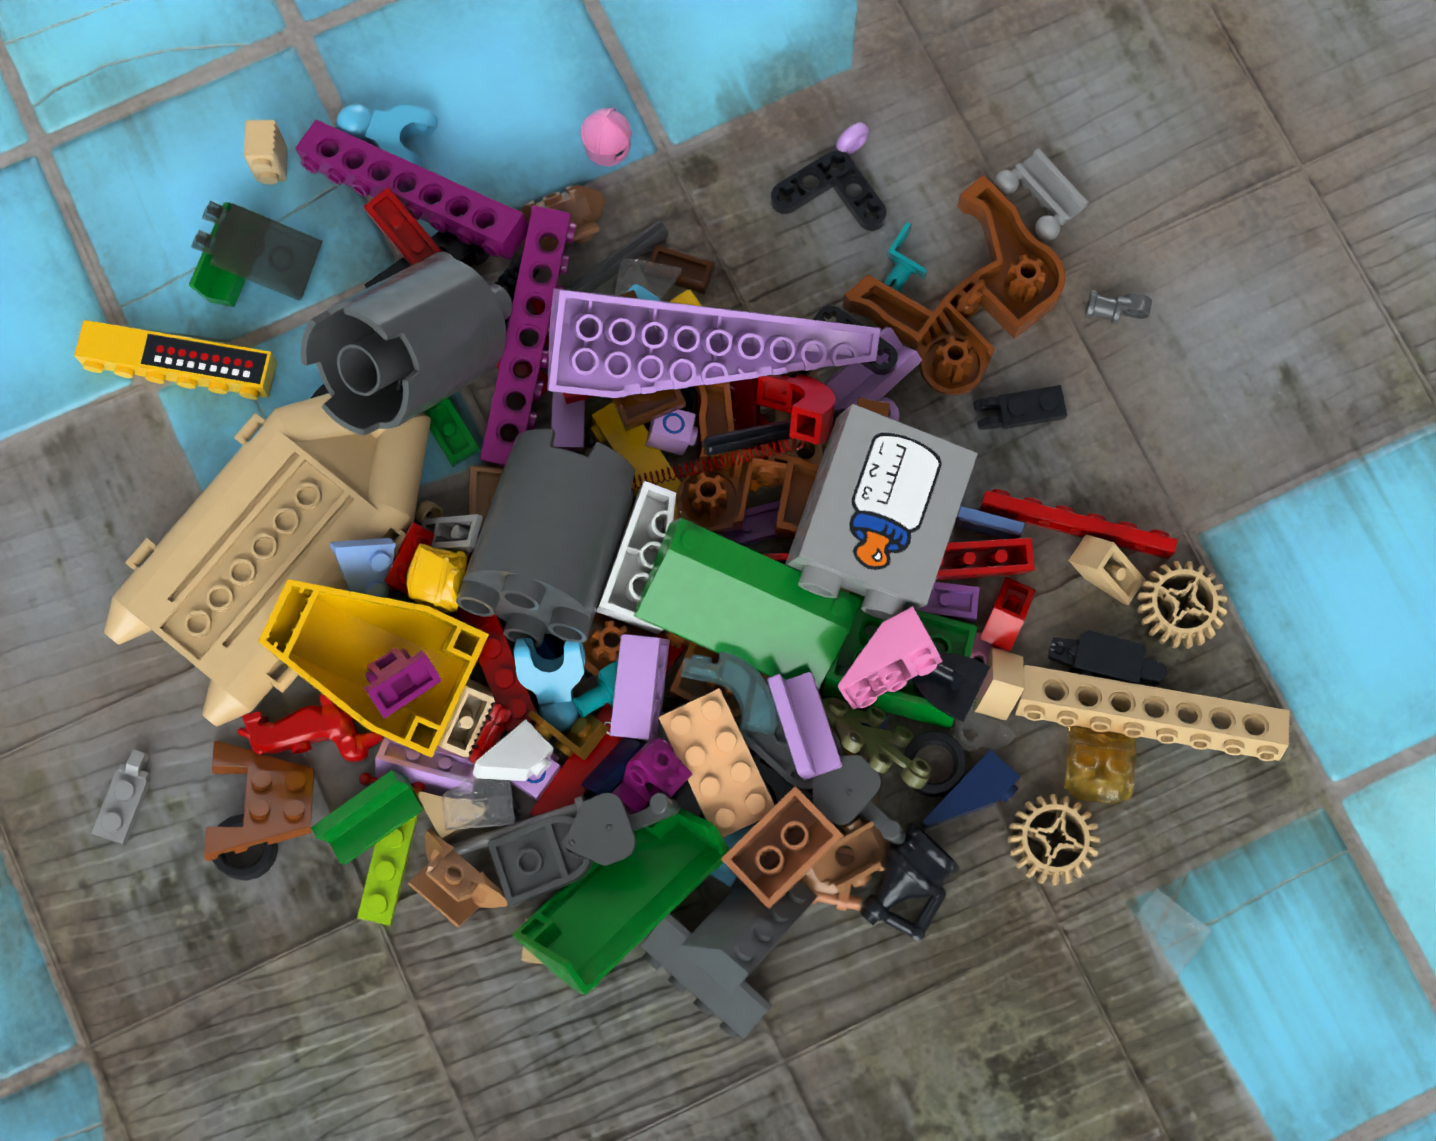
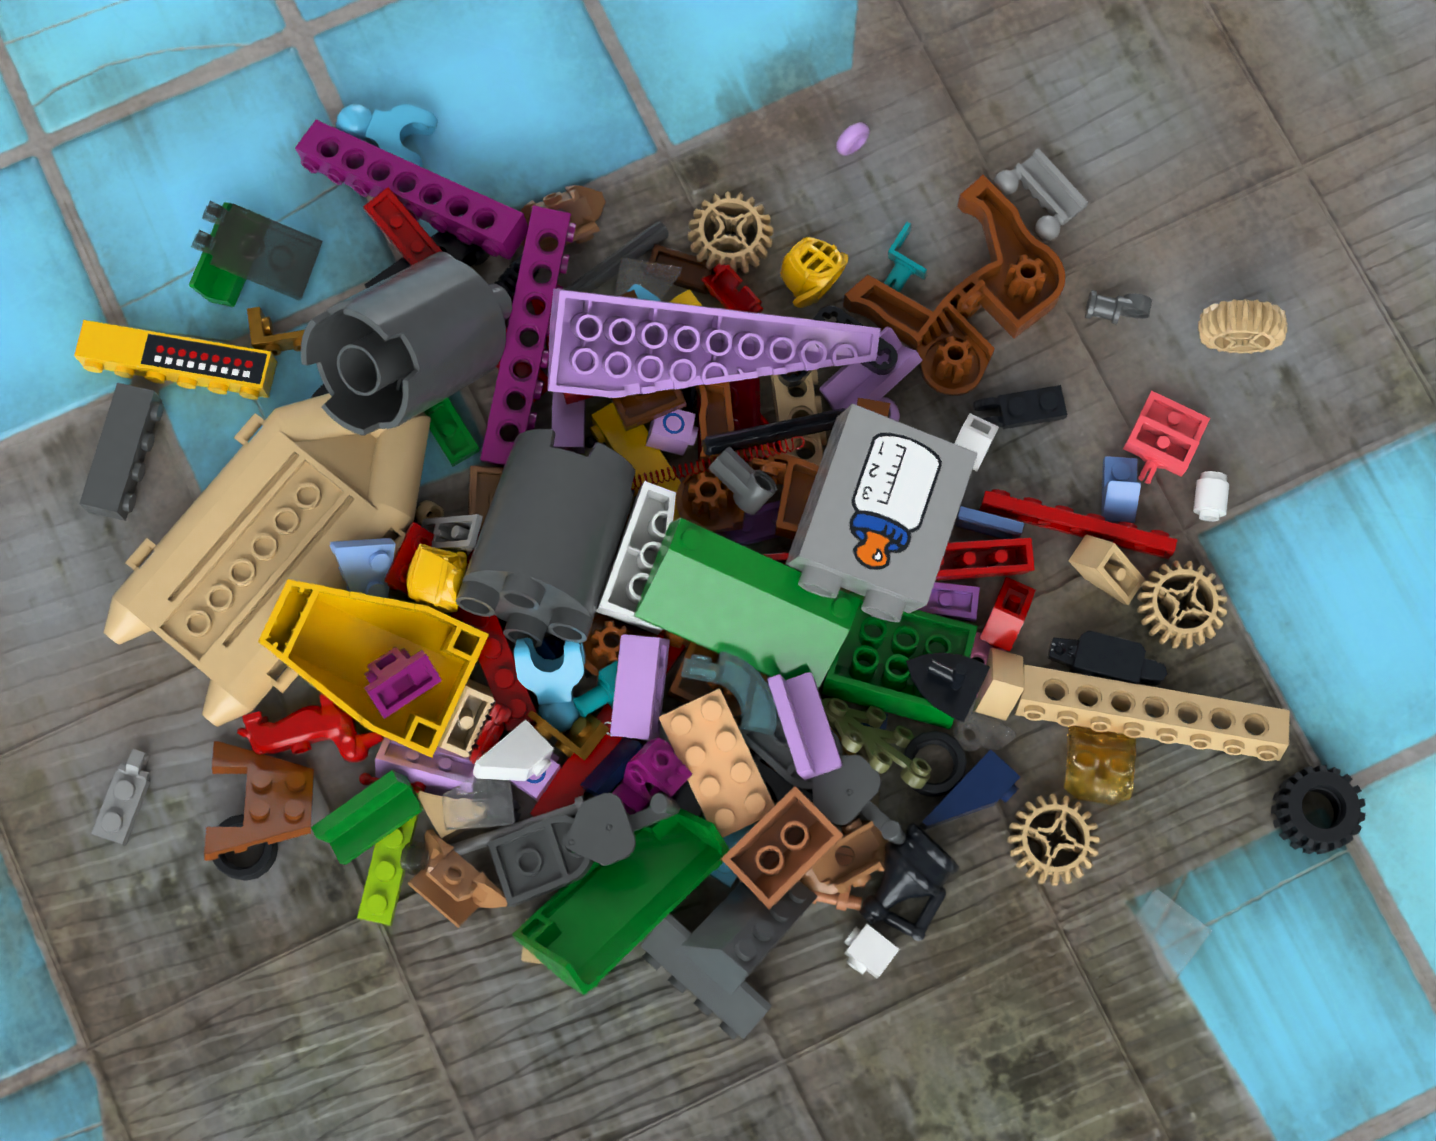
(122, 451): none -> dark grey brick
(263, 338): none -> pearl gold bracket
(265, 151): tan brick -> none
(414, 857): none -> clear smoke plate
(606, 135): bright pink helmet -> none
(724, 288): none -> red hinge
(746, 216): none -> tan gear
(749, 486): none -> dark grey piece
(805, 399): red arch -> none
(811, 270): none -> yellow piece
(839, 181): black beam -> none
(869, 951): none -> white brick
(890, 658): bright pink slope -> none
(976, 436): none -> white brick
(1120, 489): none -> medium blue slope
(1165, 436): none -> coral plate
(1211, 496): none -> white brick
(1242, 326): none -> tan gear
(1342, 798): none -> black tyre

